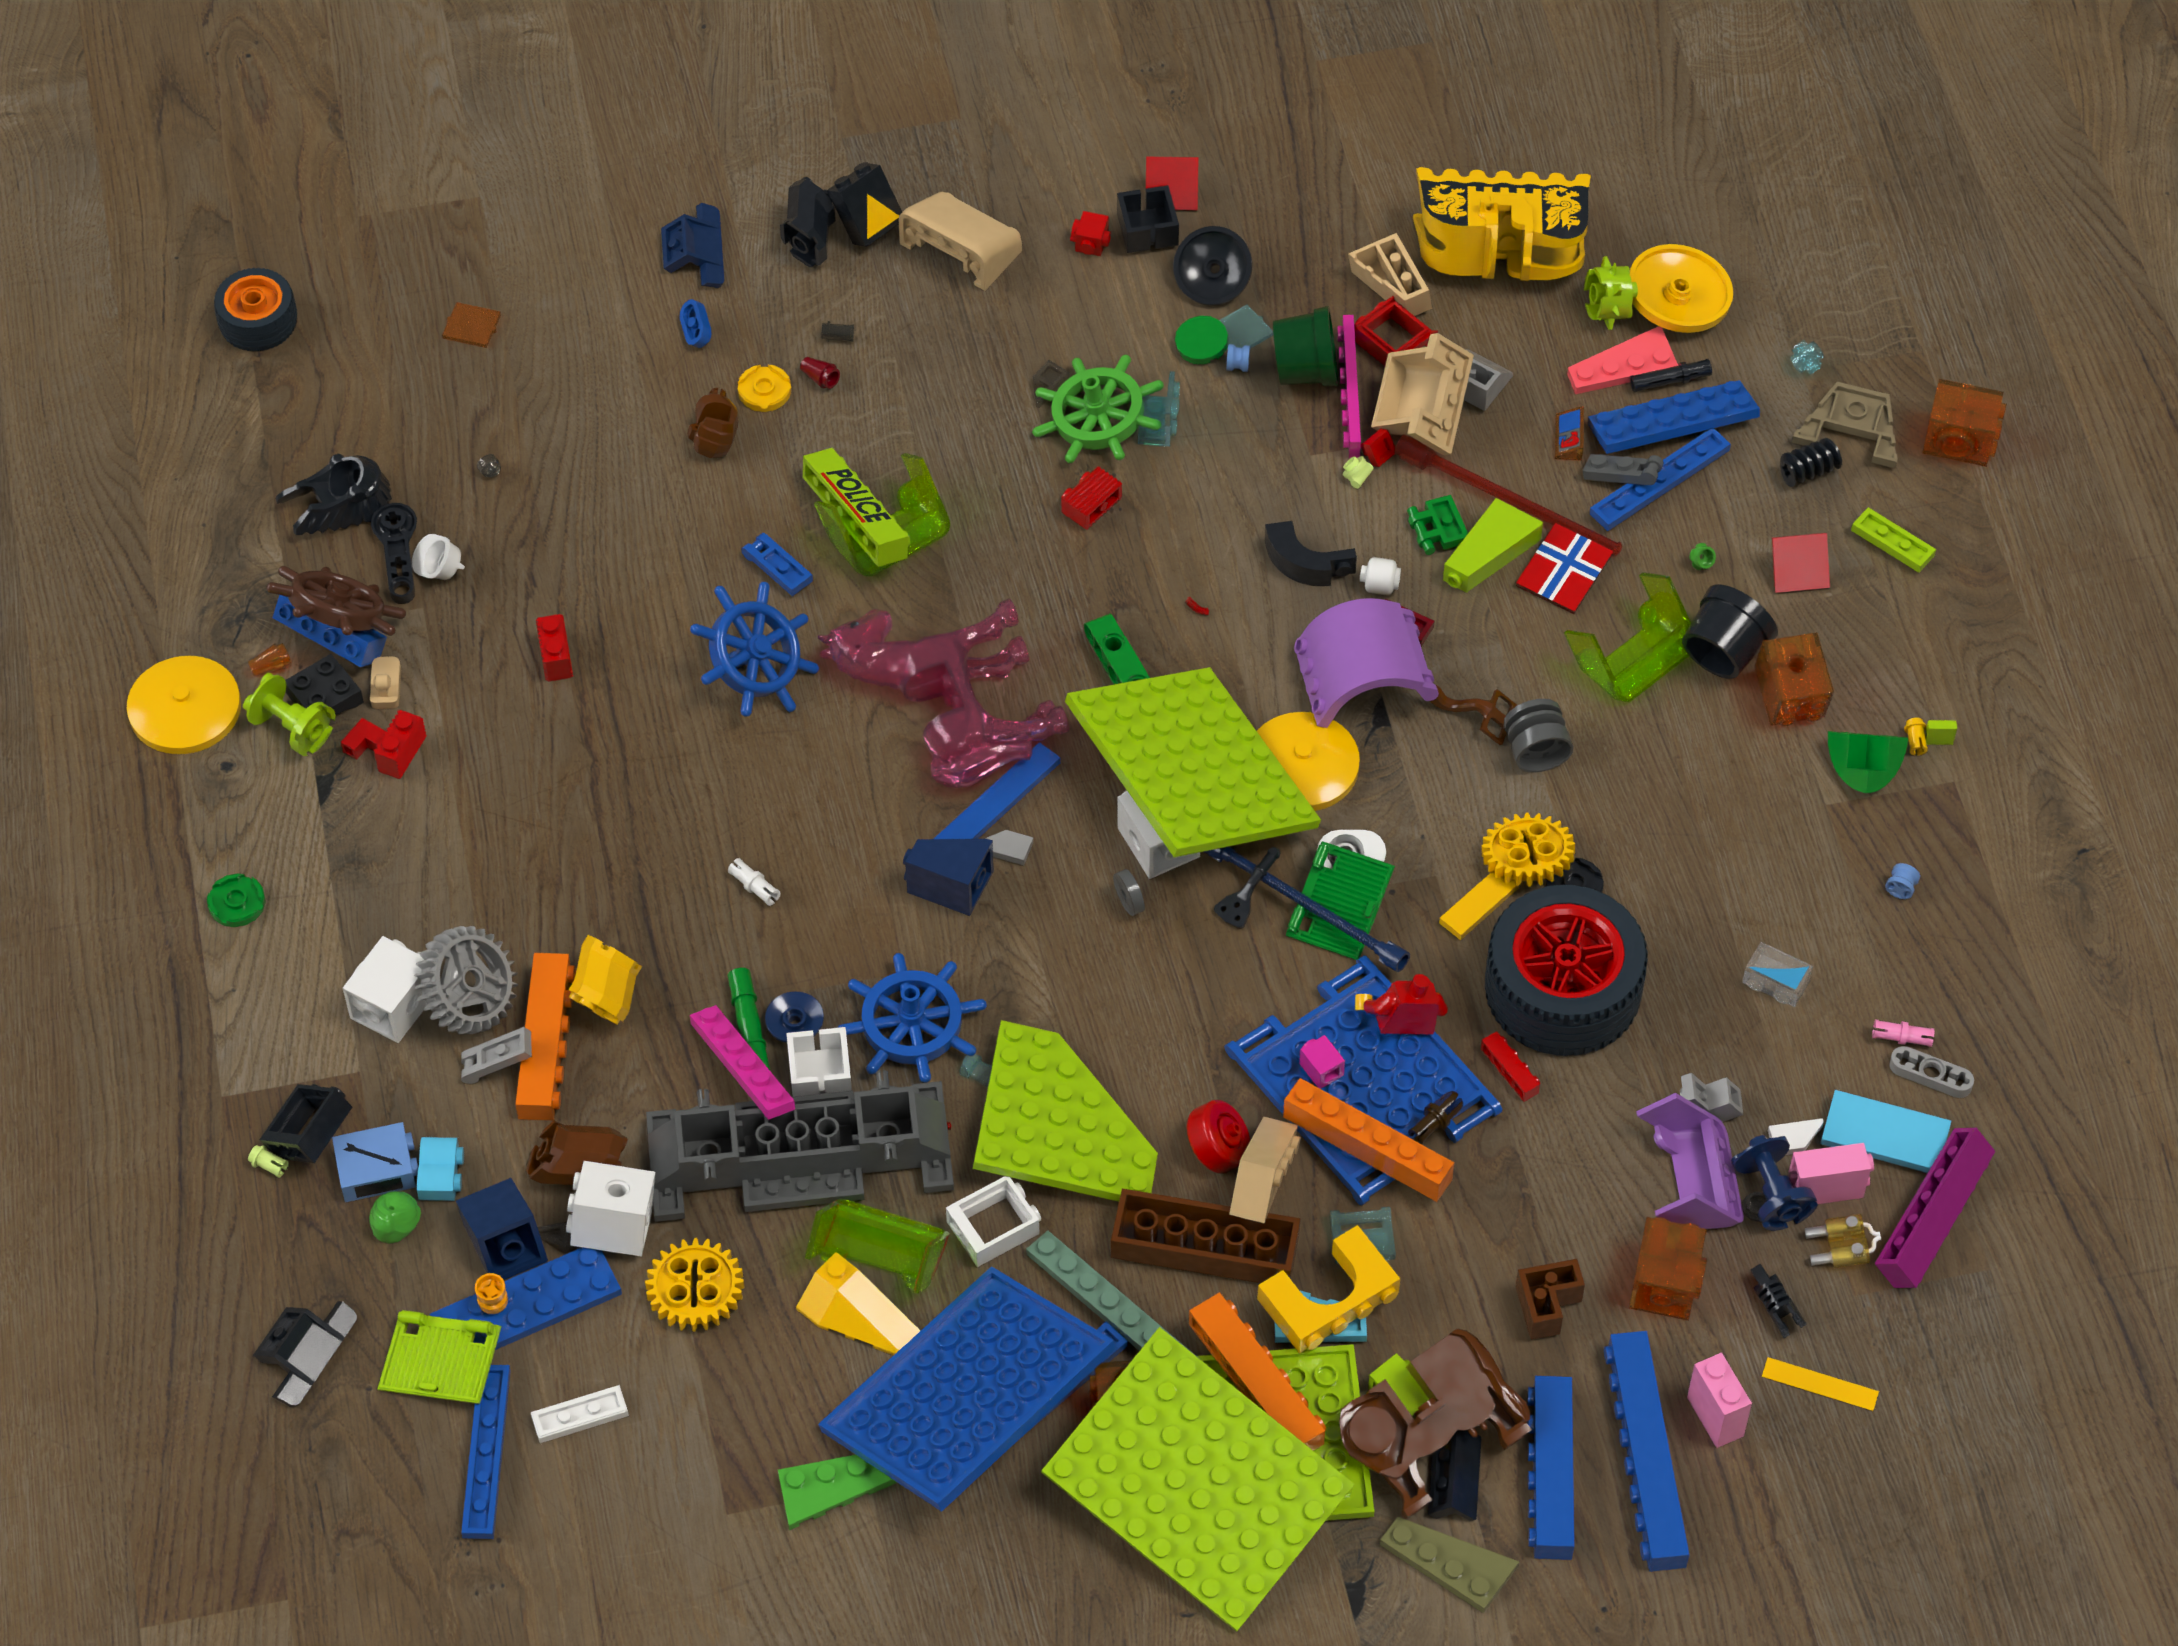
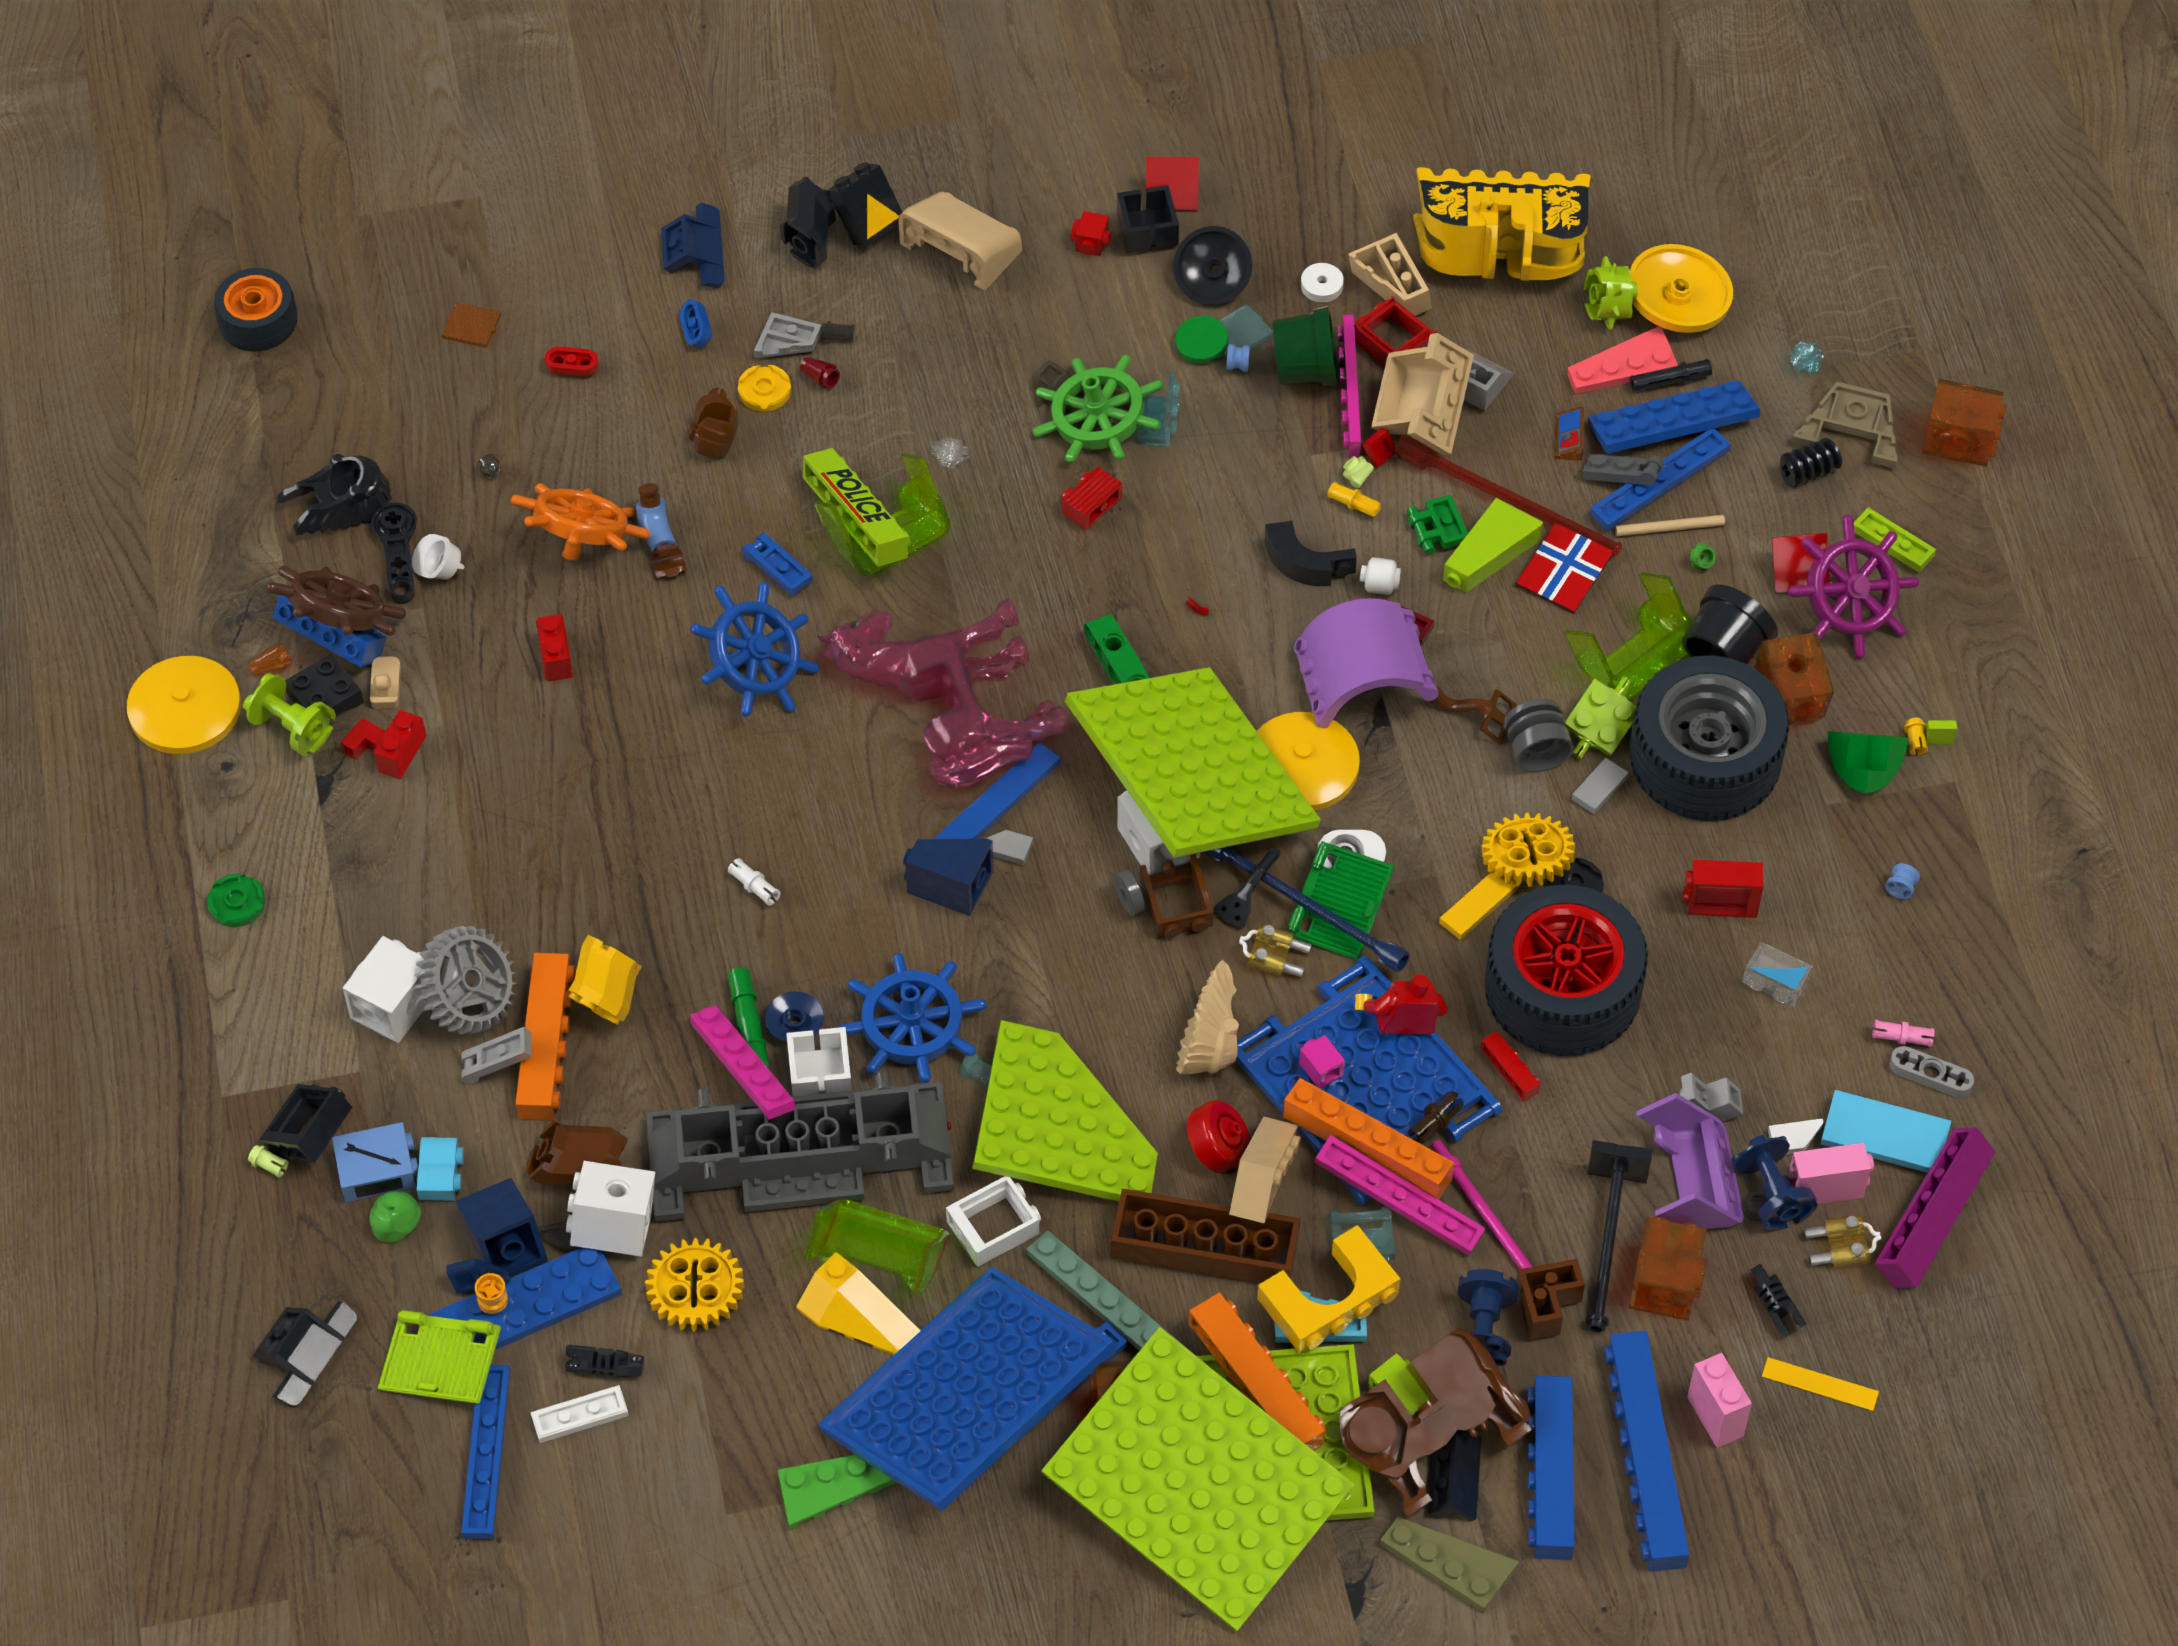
(465, 1274): none -> dark blue tile
(572, 361): none -> red plate
(580, 518): none -> orange piece
(603, 1361): none -> black hinge
(652, 515): none -> piece
(787, 336): none -> light grey wing
(949, 451): none -> clear plate
(1174, 926): none -> reddish brown window
(1212, 1032): none -> tan piece
(1271, 950): none -> clear yellow piece
(1324, 291): none -> white piece
(1354, 499): none -> yellow axle
(1399, 1195): none -> dark pink plate
(1483, 1208): none -> dark pink bar
(1487, 1295): none -> dark blue piece
(1599, 786): none -> light grey tile
(1601, 717): none -> lime plate
(1619, 1164): none -> black tile
(1669, 525): none -> tan bar
(1705, 766): none -> black wheel
(1721, 900): none -> red window
(1853, 586): none -> magenta piece

